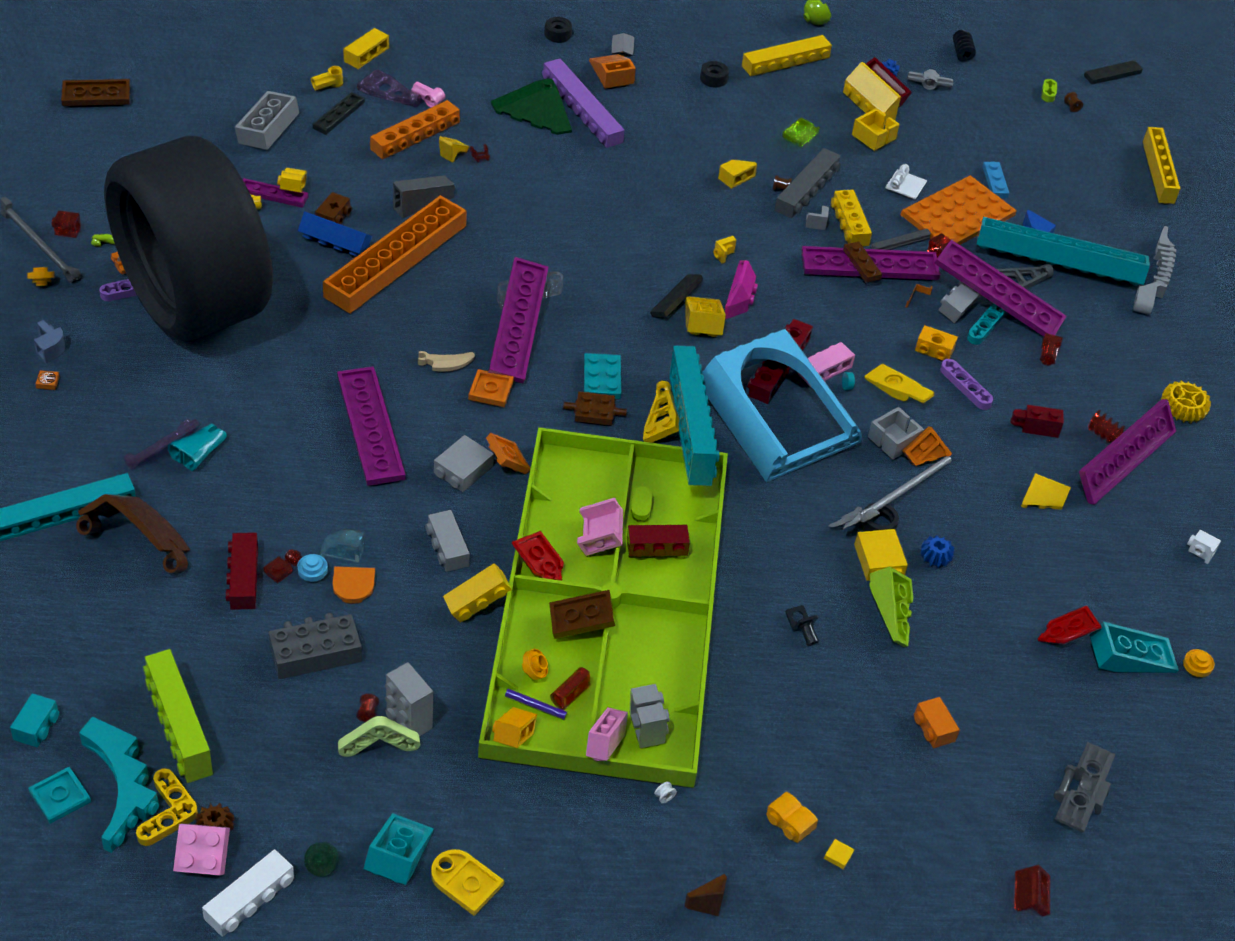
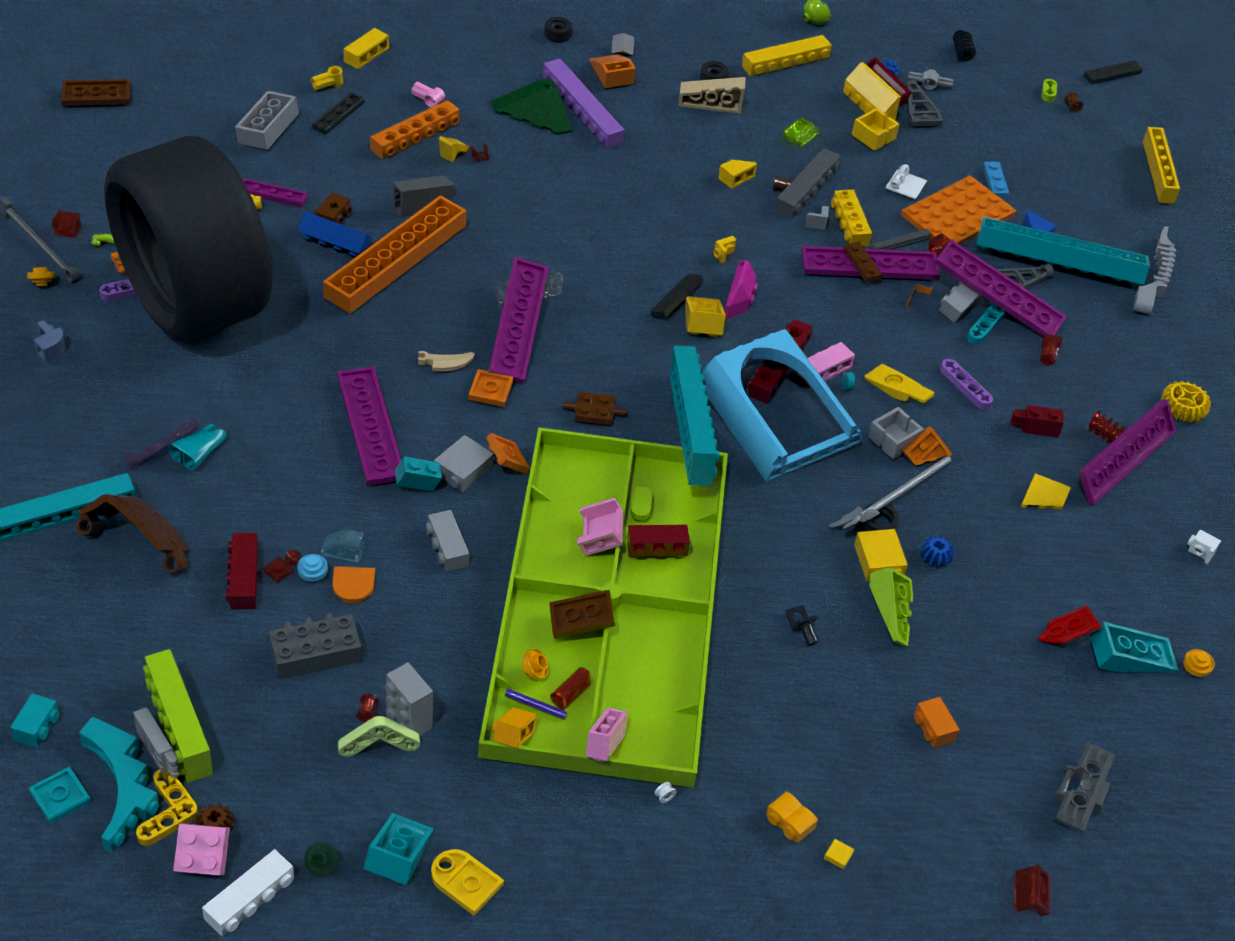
(47, 380): orange tile -> none
(156, 742): none -> light grey hinge
(292, 179): yellow brick -> none
(377, 78): clear purple plate -> none
(418, 474): none -> teal brick
(477, 593): yellow brick -> none
(540, 556): red tile -> none
(602, 374): teal plate -> none
(648, 715): light grey piece -> none
(656, 430): yellow plate -> none
(707, 897): reddish brown slope -> none
(714, 94): none -> tan wedge
(921, 118): none -> dark grey plate
(936, 343): light orange brick -> none

